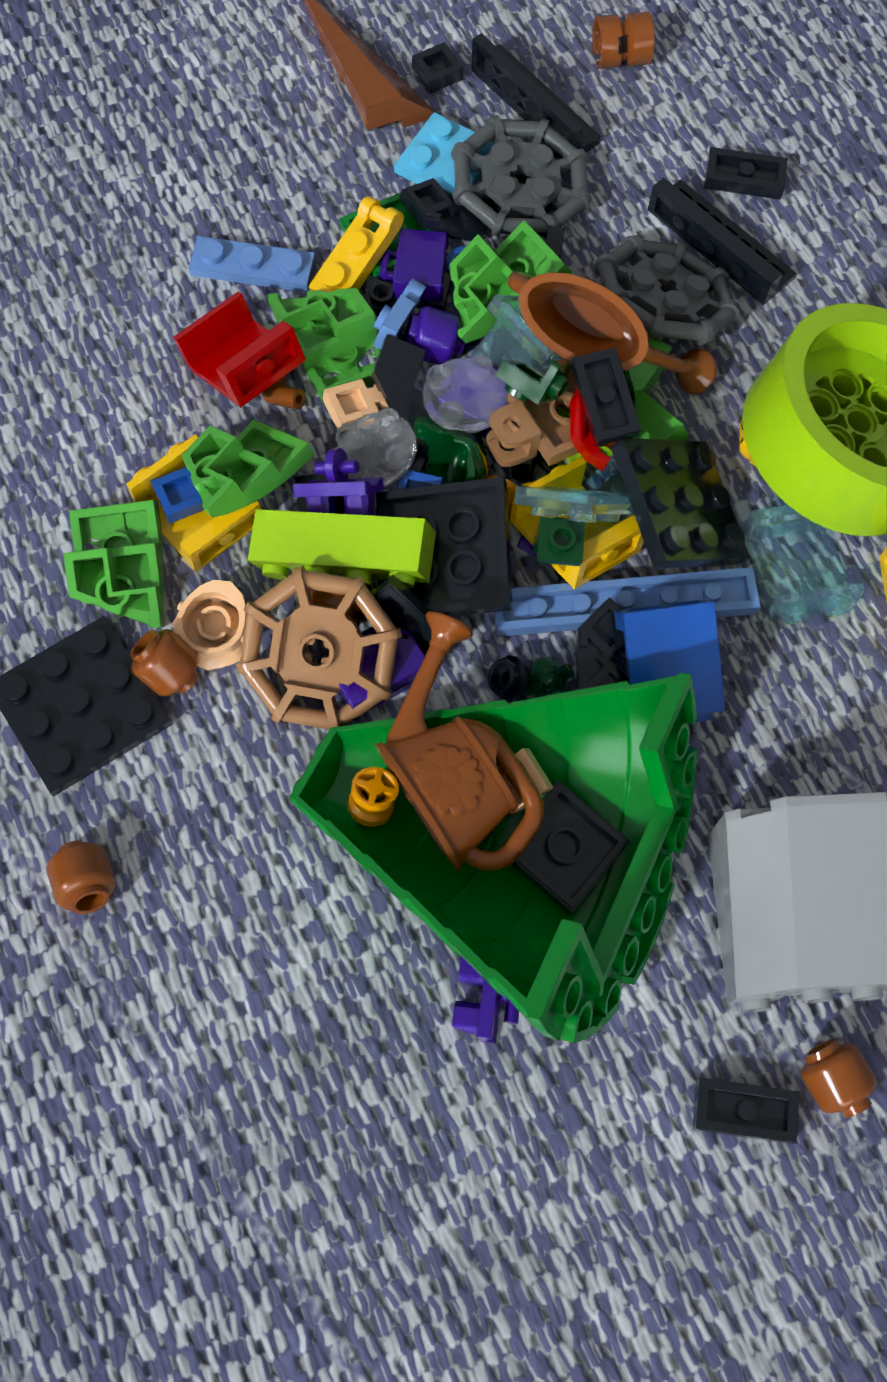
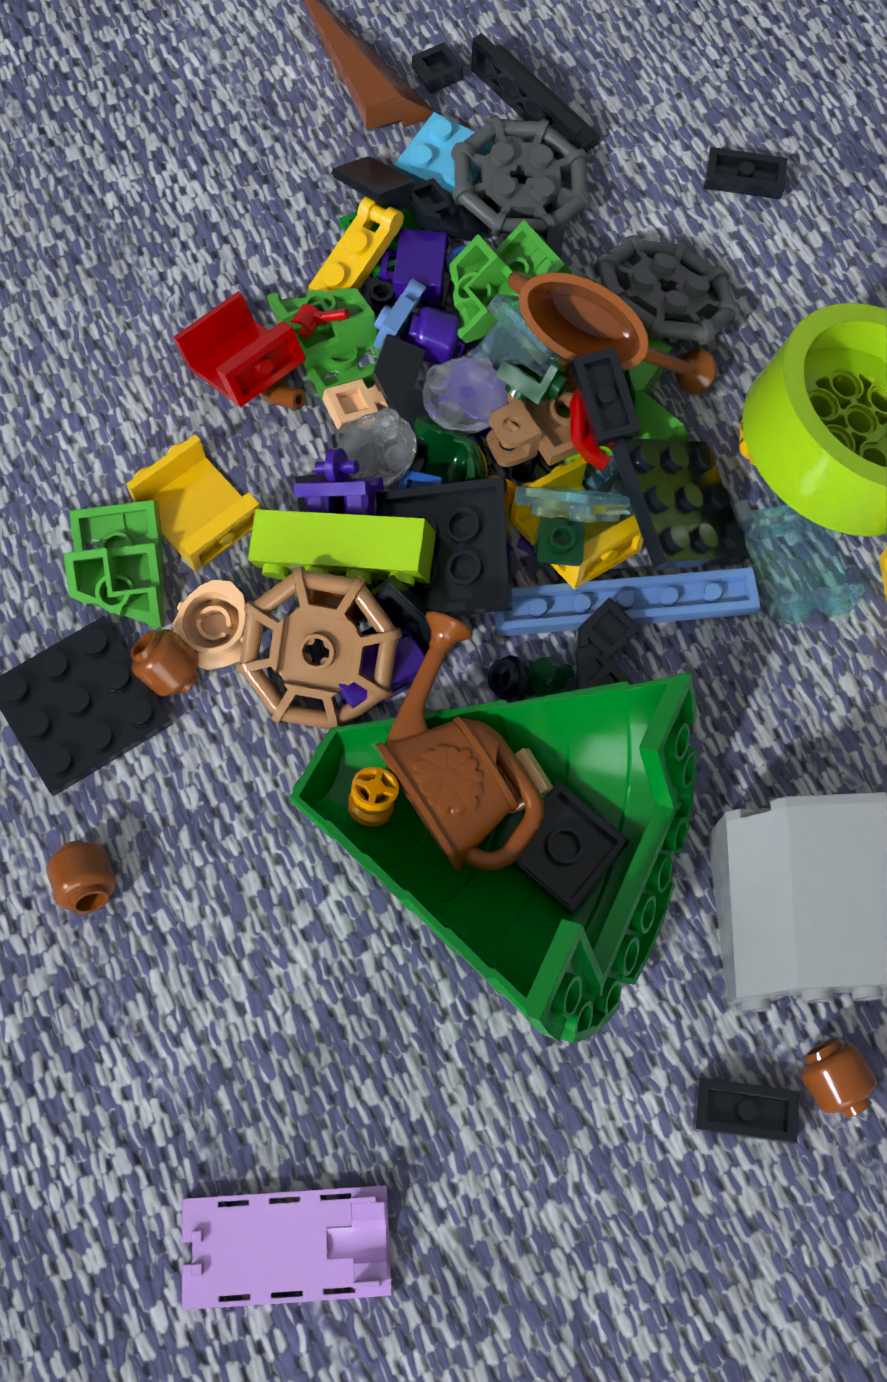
(177, 495): blue plate -> none
(243, 468): bright green slope -> none
(252, 264): medium blue plate -> none
(286, 1247): none -> lavender piece
(311, 317): none -> red hand
(376, 181): none -> black slope
(482, 1017): dark purple hips -> none
(636, 39): dark orange wheel -> none
(675, 641): blue panel -> none
(719, 239): black fence -> none

